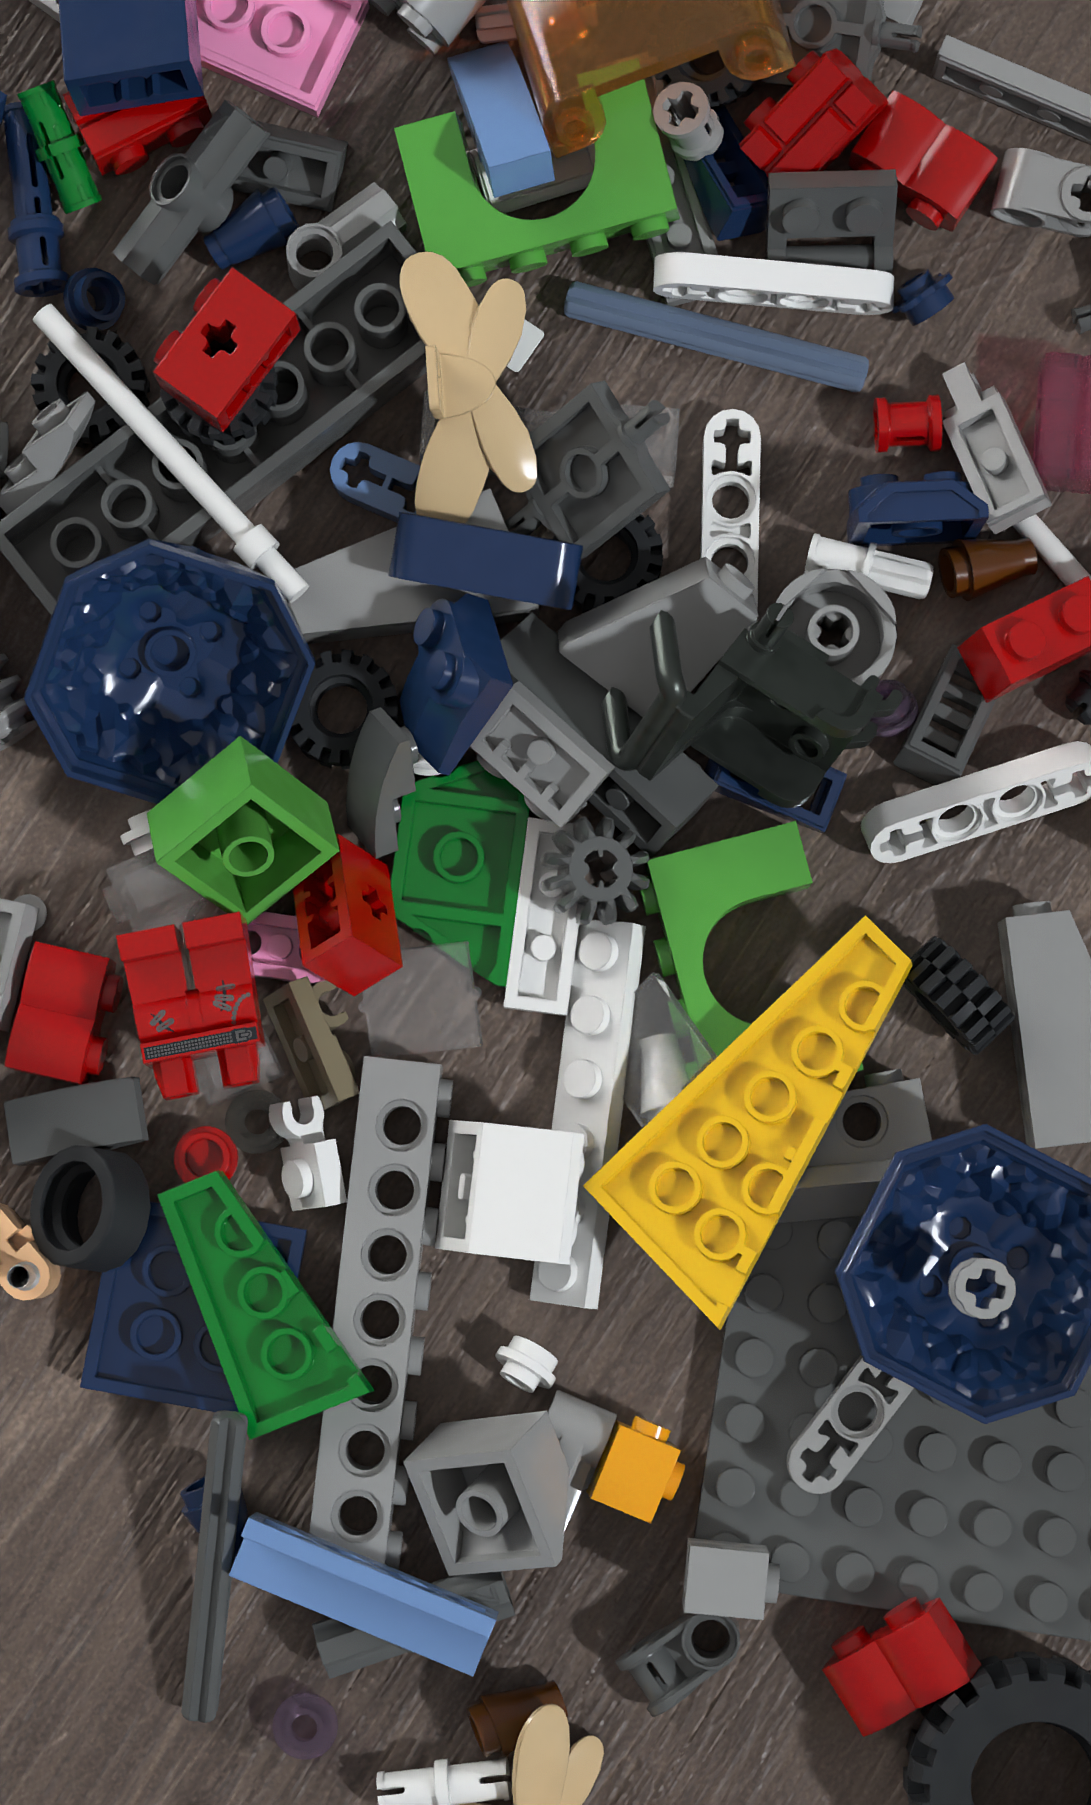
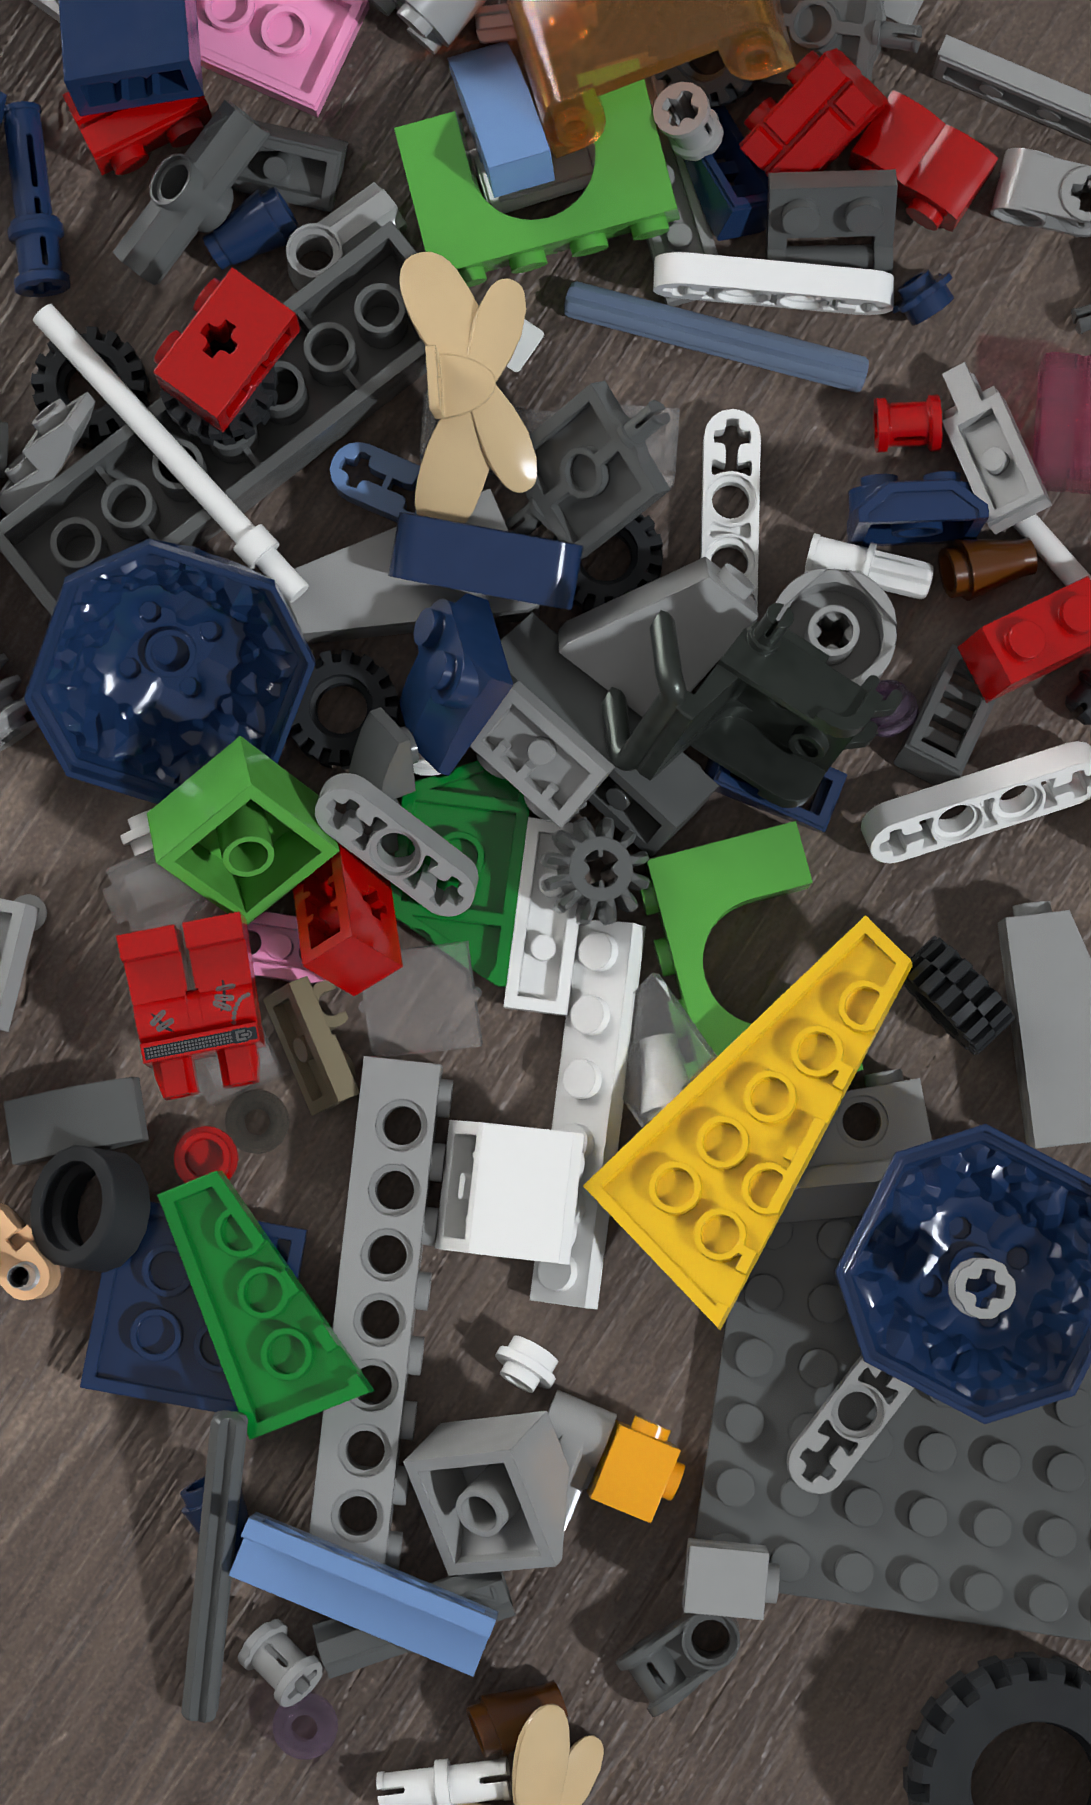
(59, 147): green pin -> none
(63, 1014): red brick -> none
(107, 294): dark blue plate -> none
(289, 1682): none -> light grey bush
(310, 1163): white plate -> none
(393, 818): none -> light grey beam
(900, 1664): red brick -> none

